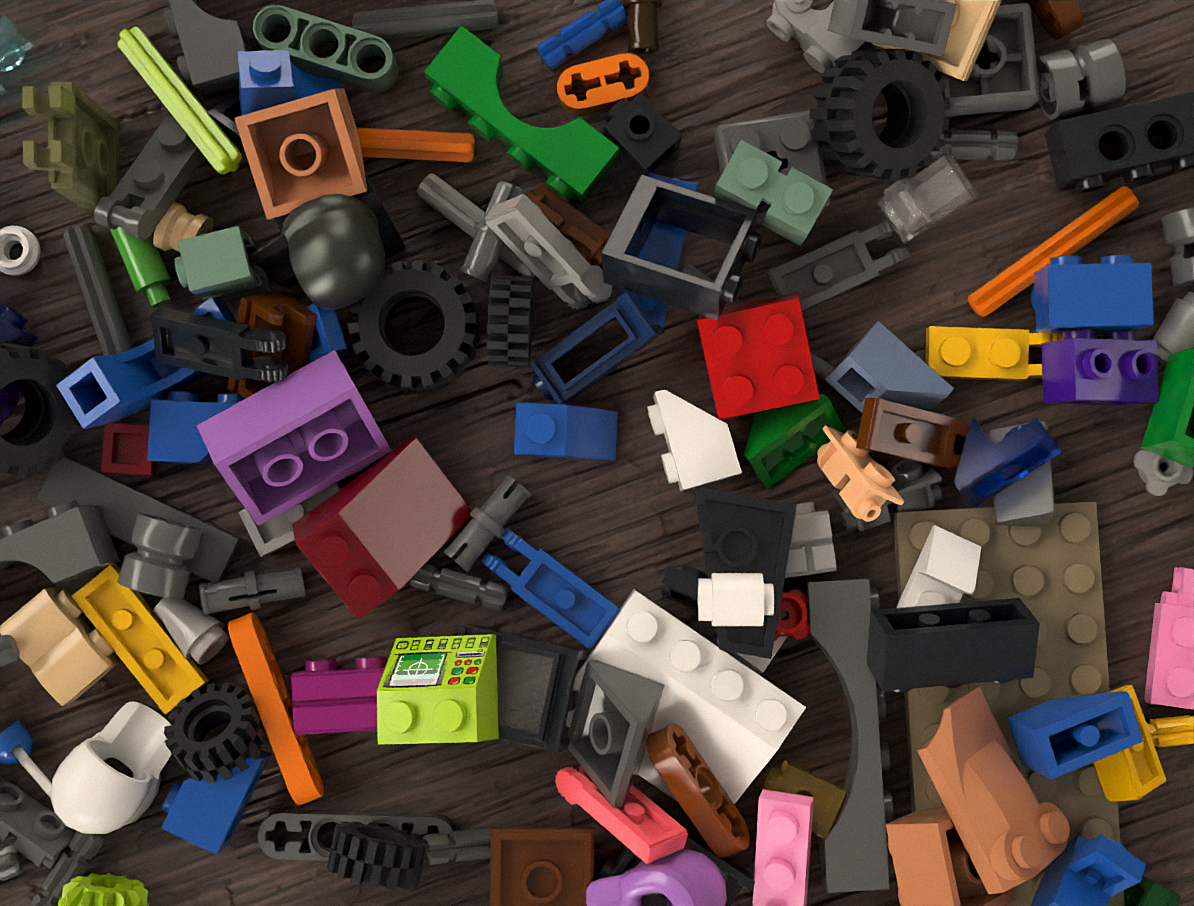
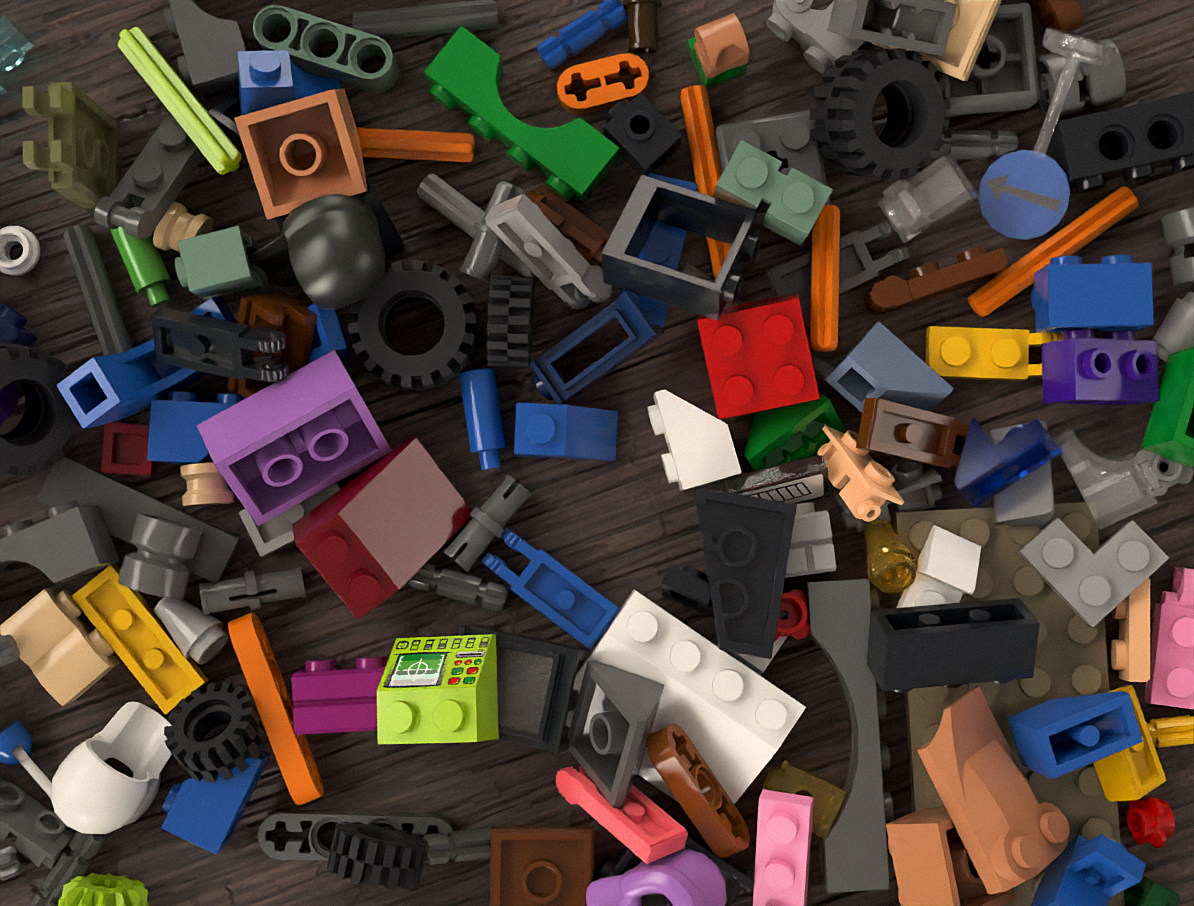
(205, 485): none -> tan wheel
(483, 416): none -> blue cylinder
(704, 156): none -> orange axle
(719, 51): none -> nougat leg
(735, 599): white brick -> none
(788, 482): none -> clear smoke tile
(825, 280): none -> orange axle
(888, 559): none -> clear yellow cone
(933, 281): none -> reddish brown hinge
(1026, 189): none -> clear piece
(1093, 581): none -> light grey plate
(1109, 484): none -> clear arch
(1132, 650): none -> light nougat hinge
(1150, 821): none -> red plate

